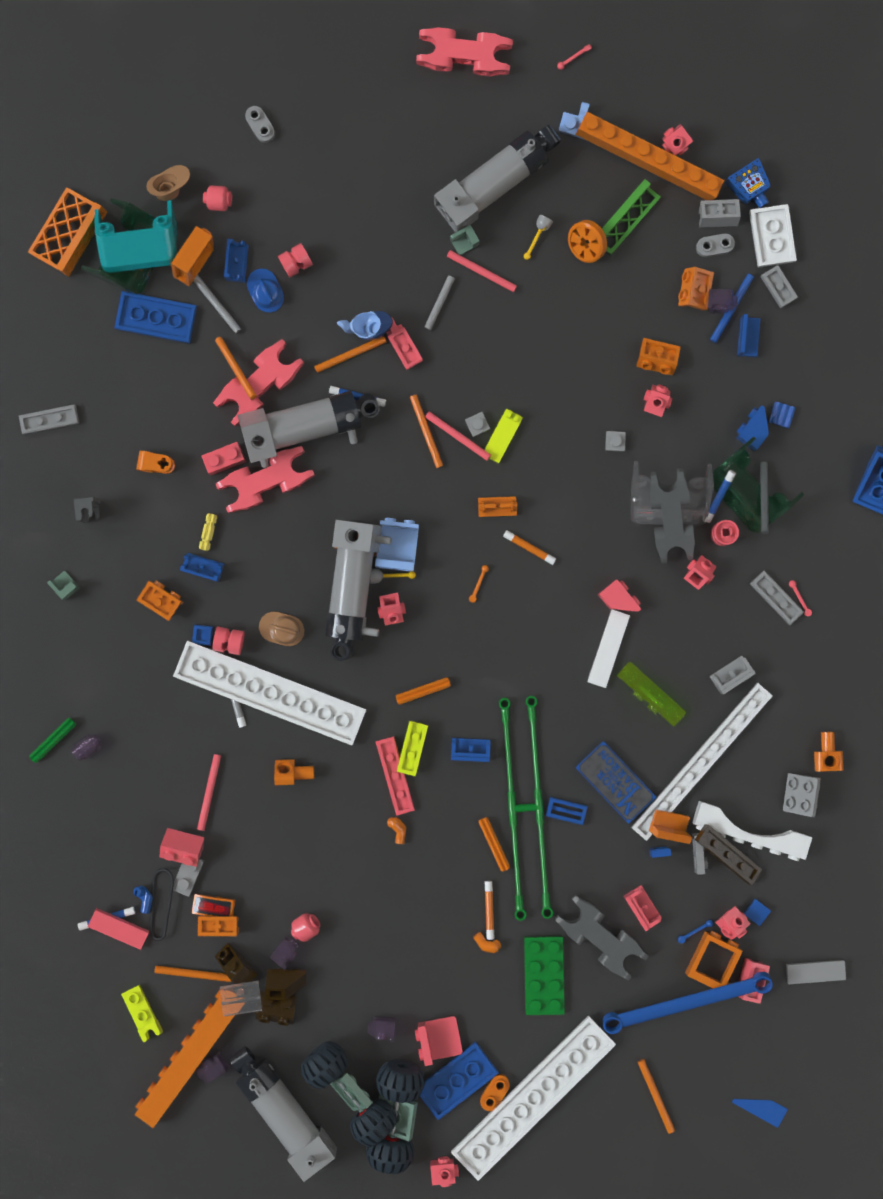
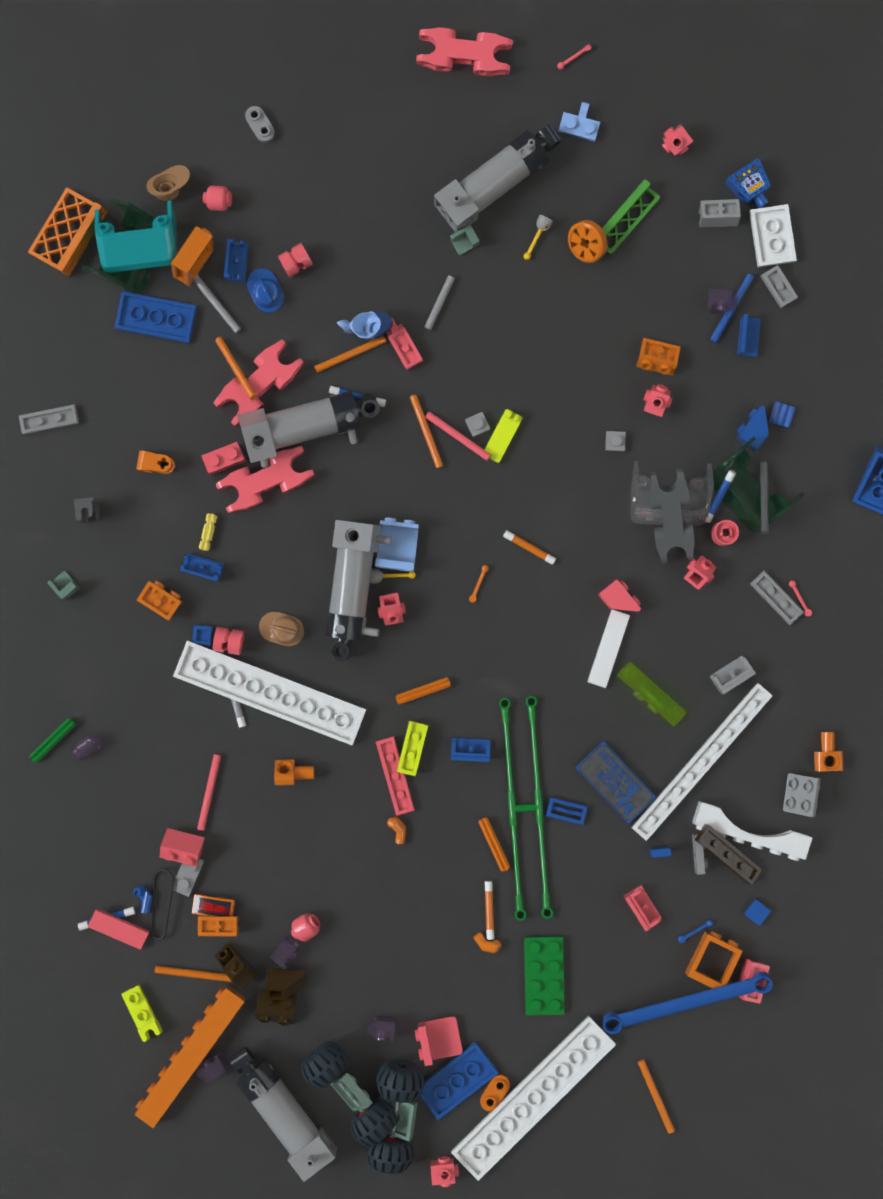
(240, 998): clear panel -> none
(482, 271): coral bar -> none
(497, 506): orange hinge -> none
(613, 947): dark grey piece -> none
(649, 157): orange brick -> none
(670, 826): orange panel -> none
(695, 288): orange bracket -> none
(716, 246): light grey plate -> none
(733, 923): coral brick -> none
(764, 1109): blue sticker -> none
(815, 971): light grey tile -> none

